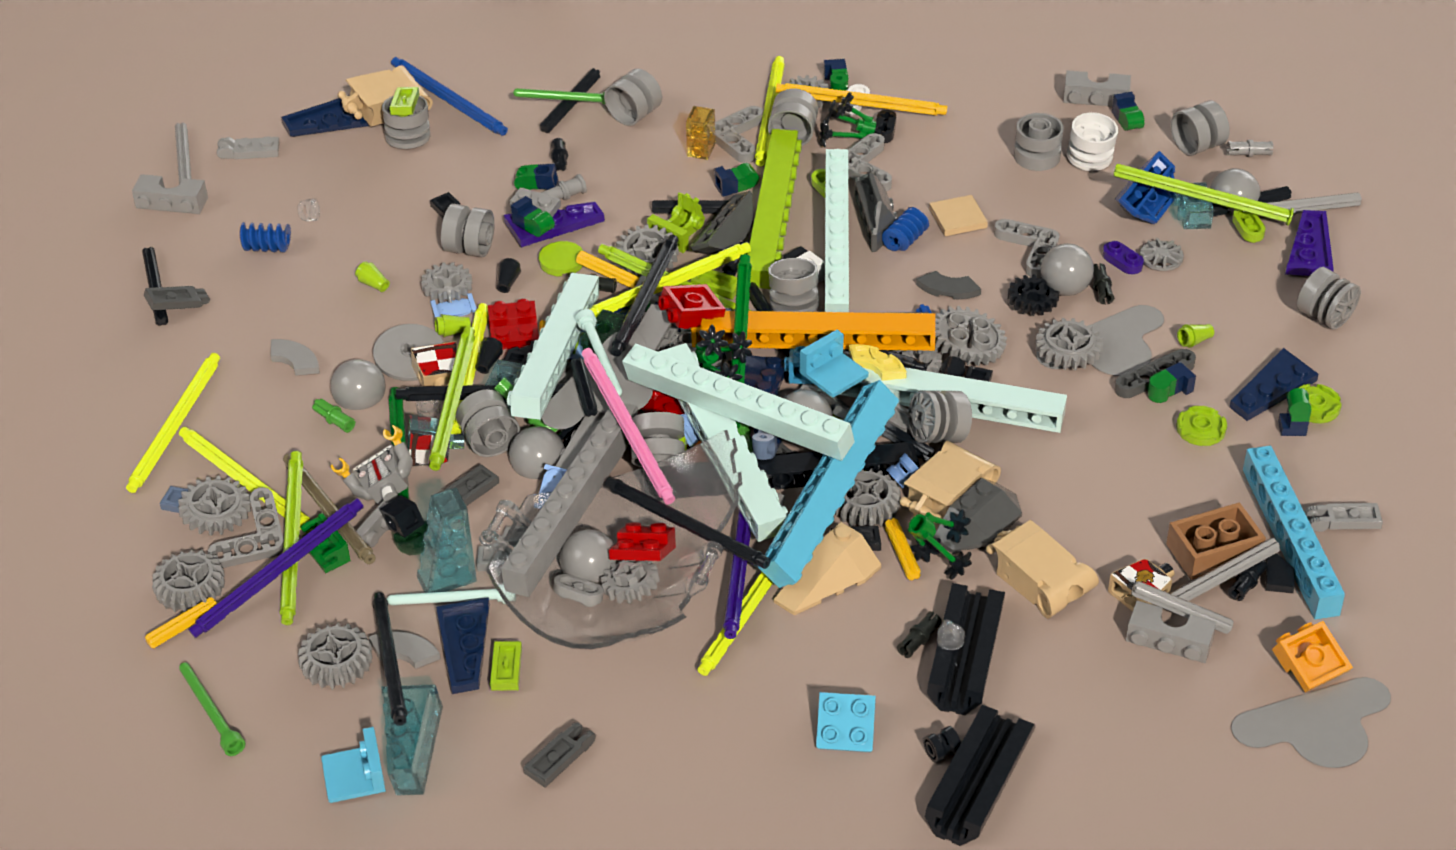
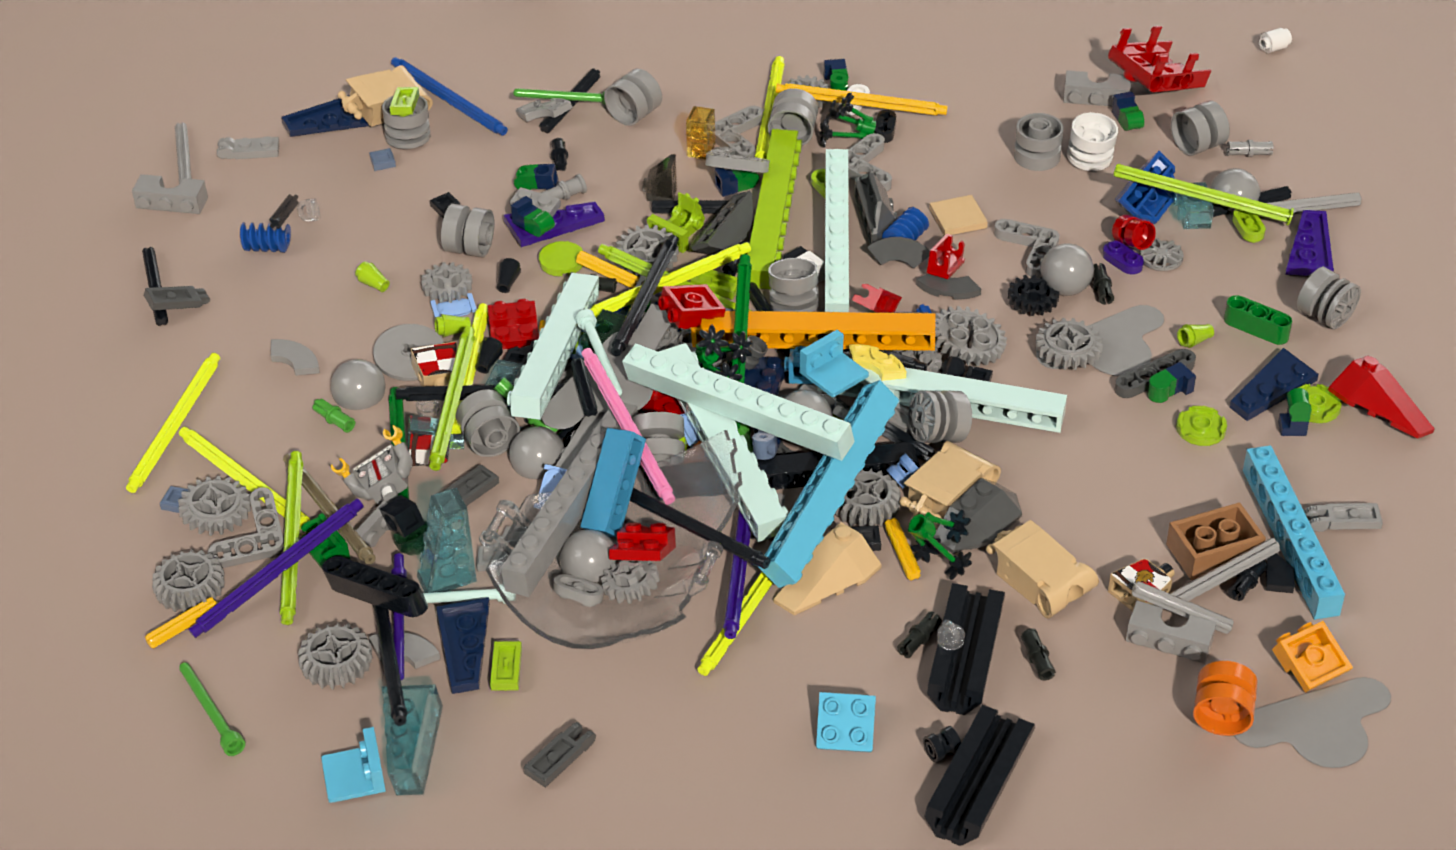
(283, 211): none -> black axle
(375, 586): none -> black beam
(382, 159): none -> sand blue tile
(398, 619): none -> dark purple bar
(537, 109): none -> light grey tile
(613, 481): none -> dark azure brick
(662, 180): none -> clear smoke slope
(725, 158): none -> light grey beam
(758, 350): none -> dark grey wheel
(878, 299): none -> red hinge
(899, 249): none -> dark grey tile
(945, 259): none -> red hinge
(1038, 654): none -> pearl dark grey pin
(1134, 232): none -> red wheel
(1151, 64): none -> red piece
(1225, 698): none -> orange wheel
(1258, 319): none -> green beam
(1275, 40): none -> white brick
(1376, 389): none -> red wedge

